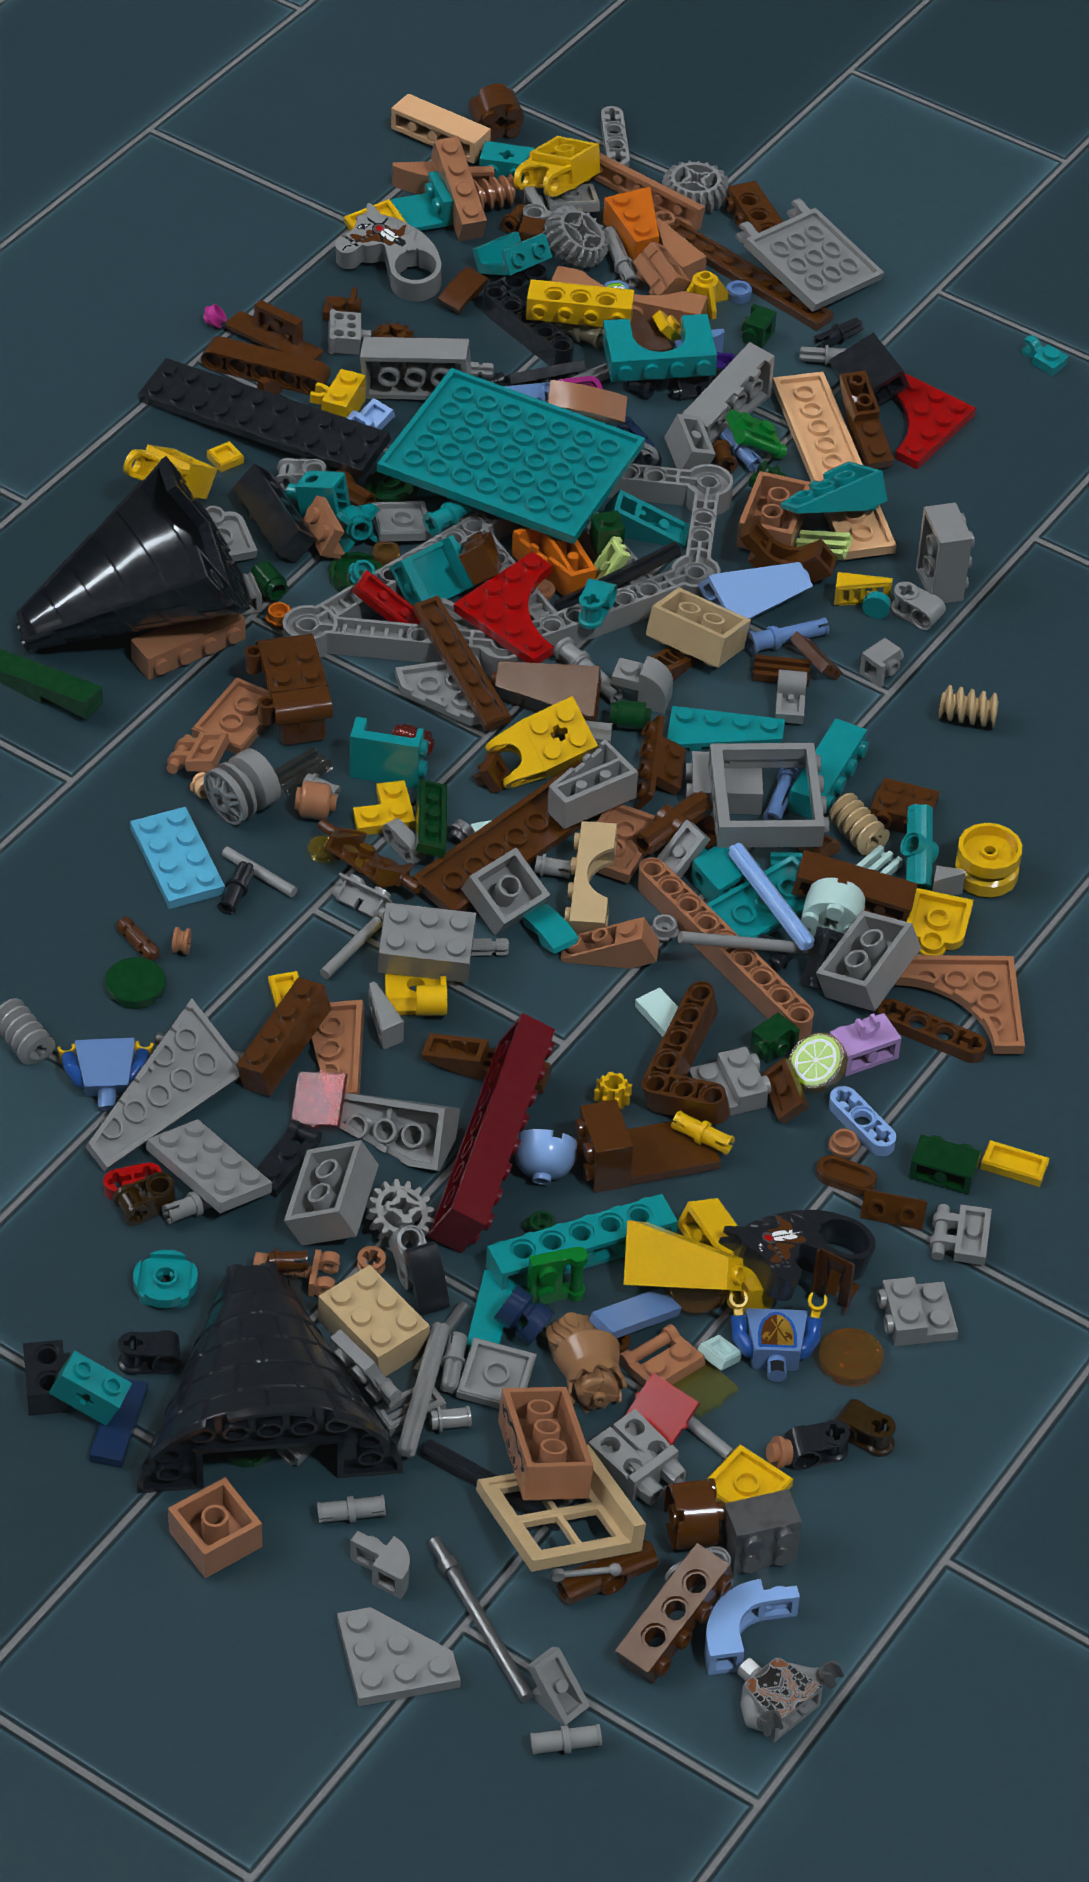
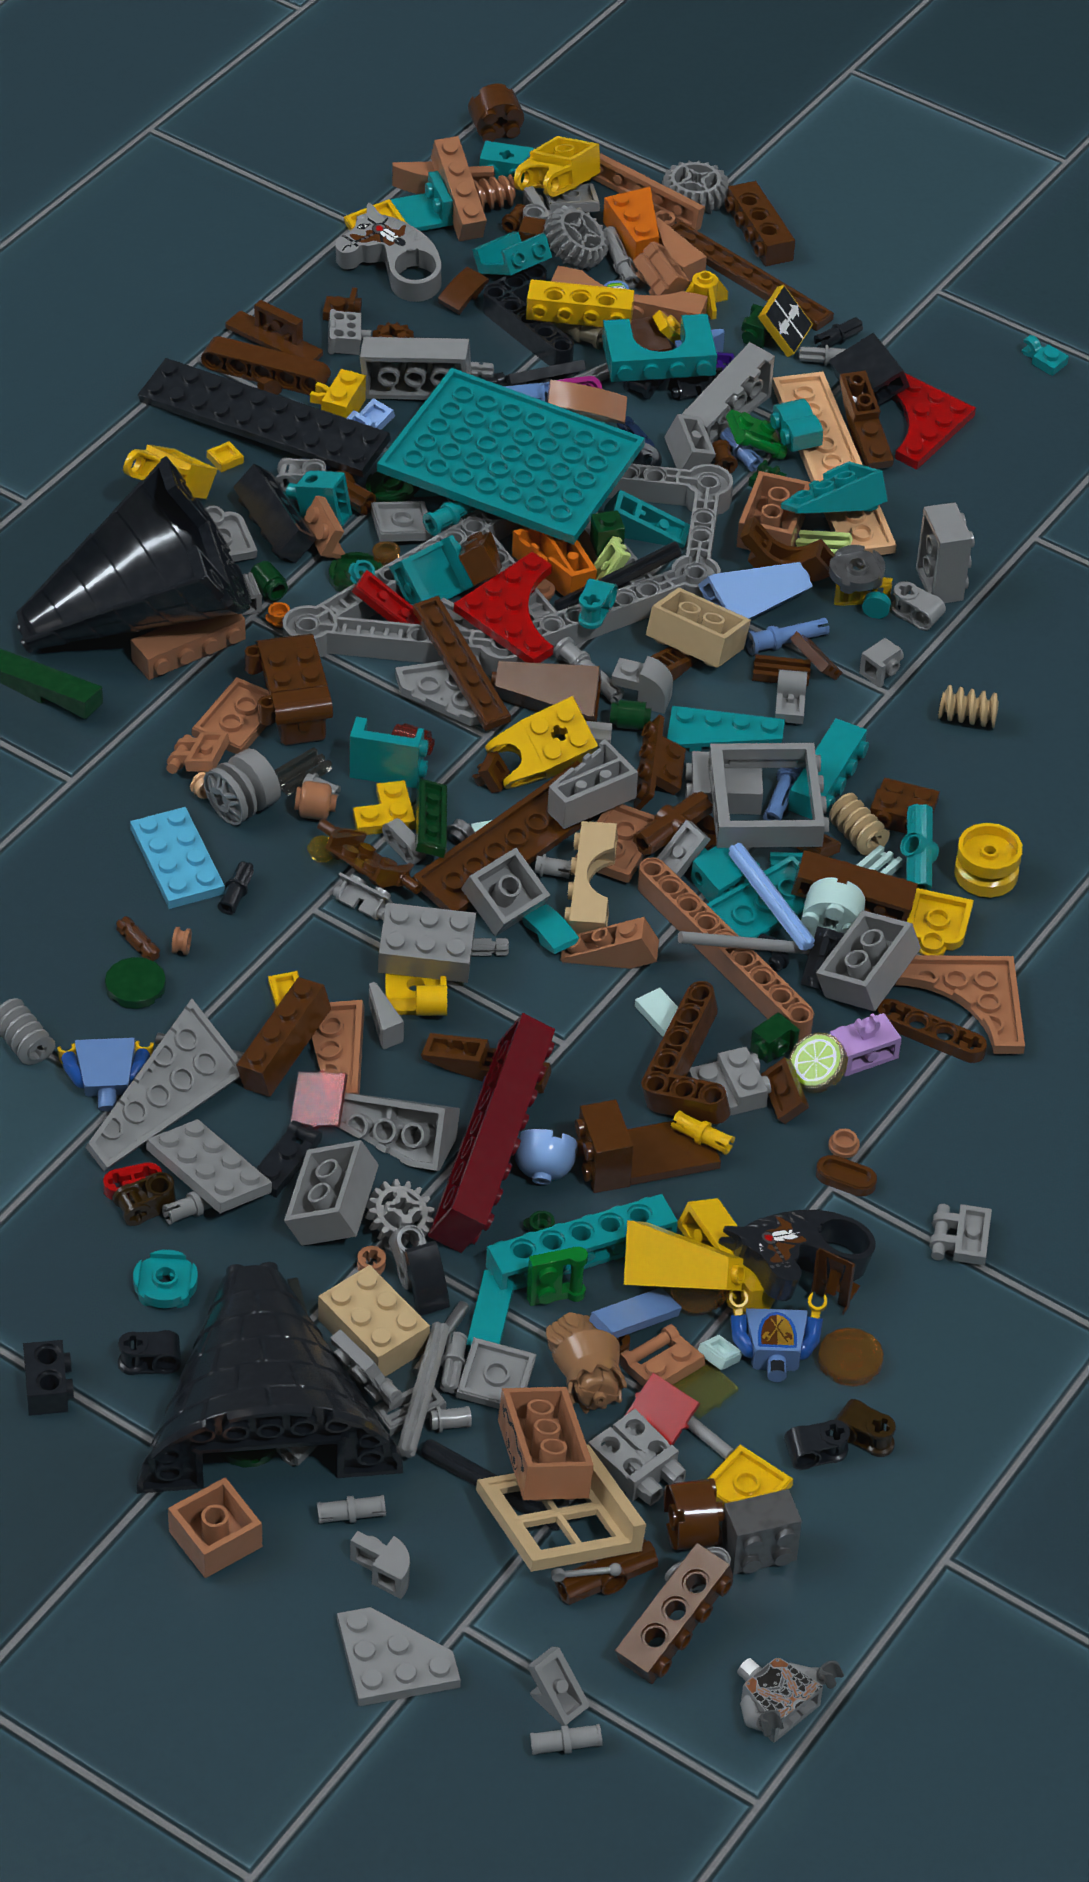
(90, 1388): teal brick -> none
(115, 1438): dark blue tile -> none
(214, 316): dark pink plate -> none
(260, 872): light grey bar -> none
(286, 1259): reddish brown pin -> none
(326, 1262): nougat bar -> none
(351, 947): light grey bar -> none
(357, 524): teal brick -> none
(430, 122): light nougat brick -> none
(451, 1569): flat silver bar -> none
(512, 1312): dark blue wheel -> none
(613, 1087): yellow gear -> none
(614, 140): light grey beam -> none
(665, 927): light grey plate -> none
(736, 1612): light blue arch -> none
(739, 292): medium blue tile -> none
(779, 1452): nougat plate -> none
(785, 320): none -> tile
(797, 425): none -> teal brick
(811, 257): light grey plate -> none
(852, 580): none -> flat silver plate
(865, 1133): light blue beam -> none
(893, 1209): reddish brown hinge -> none
(916, 1312): light grey plate -> none
(945, 1163): dark green brick -> none
(948, 880): light grey slope -> none
(1014, 1163): yellow tile -> none

